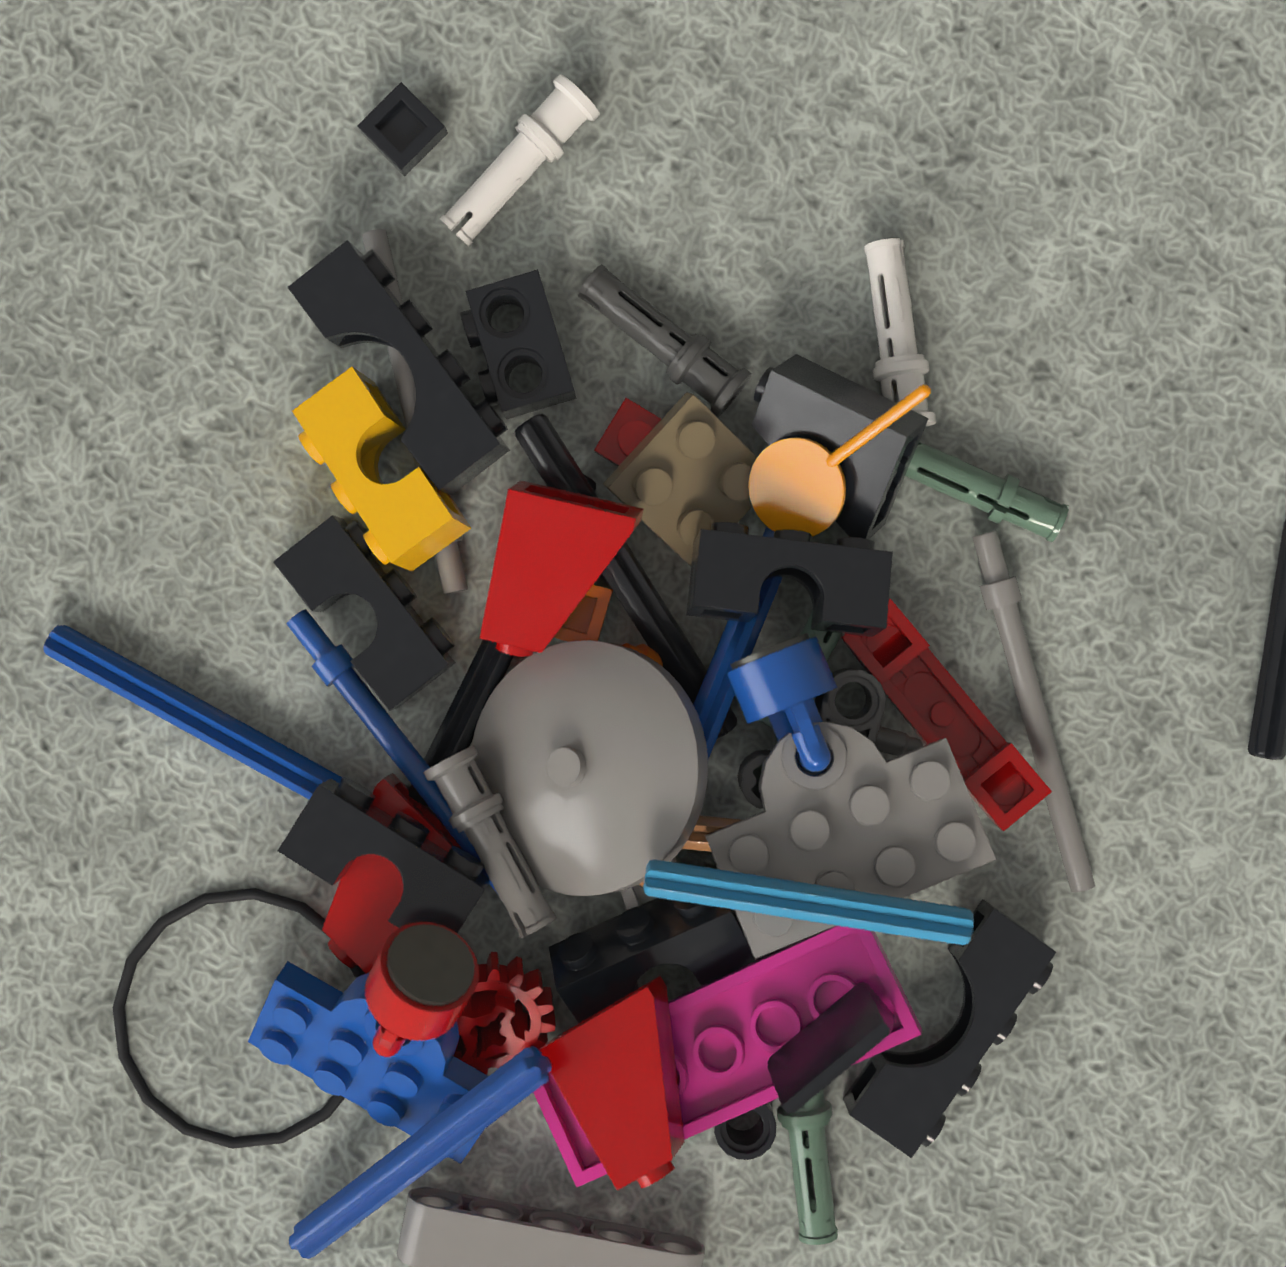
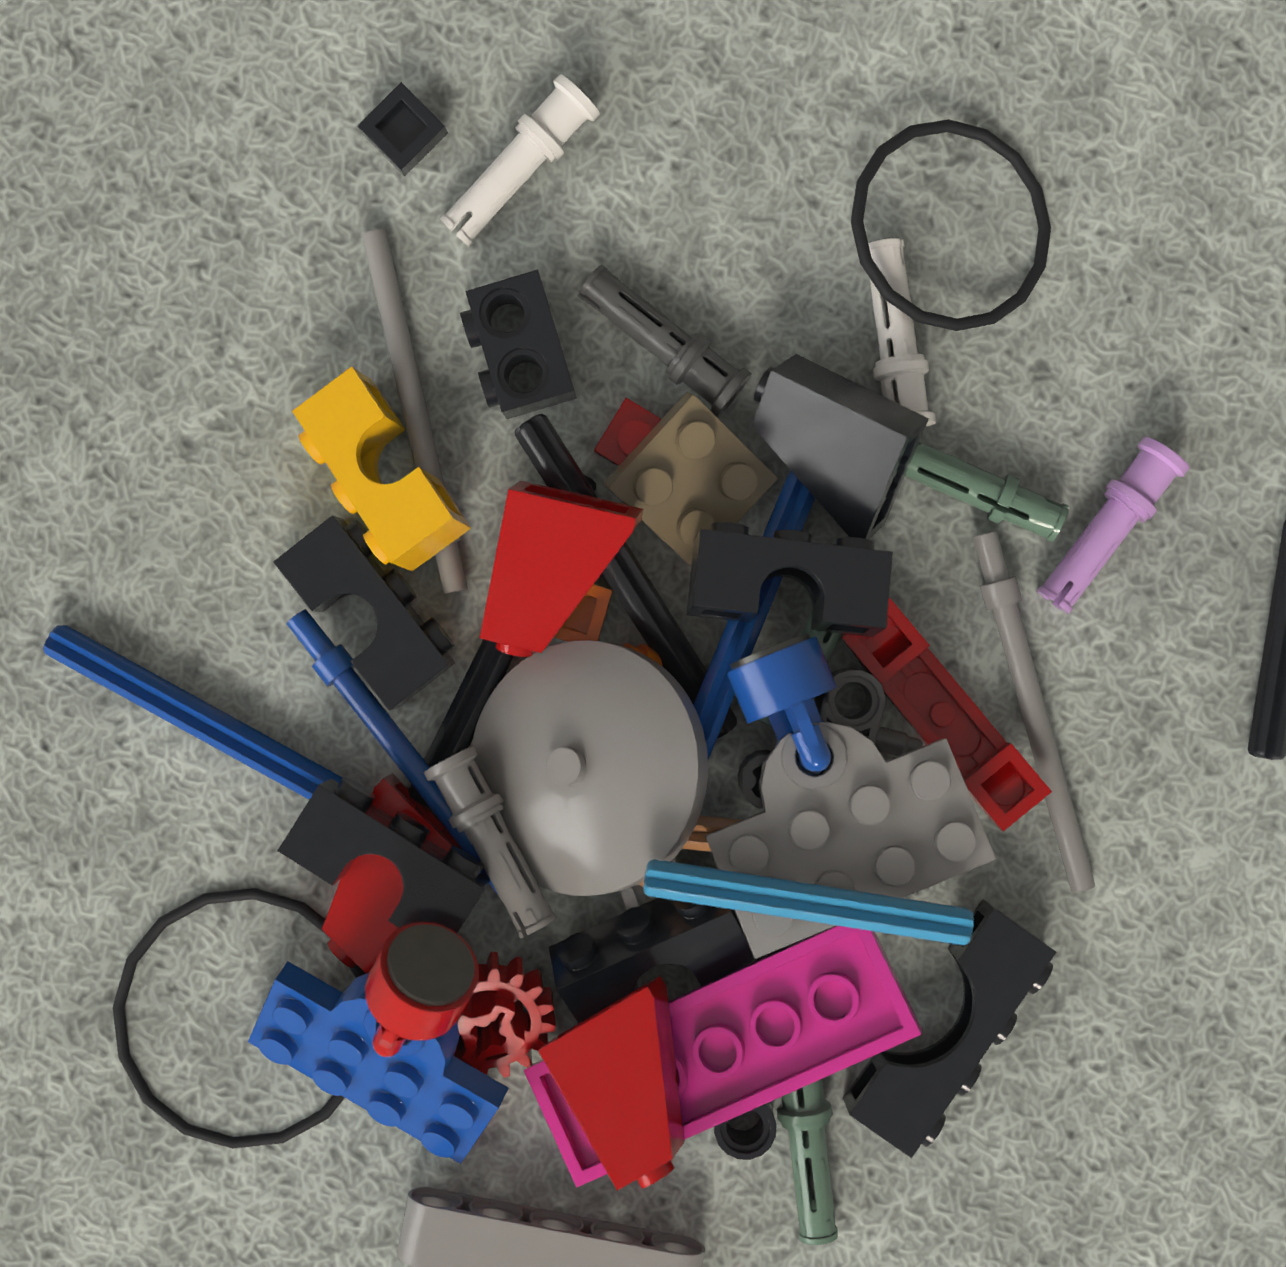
(353, 306): black arch -> none
(422, 1151): blue axle -> none
(801, 482): light orange piece -> none
(829, 1046): black slope -> none
(1024, 173): none -> black piece
(1127, 502): none -> lavender pin

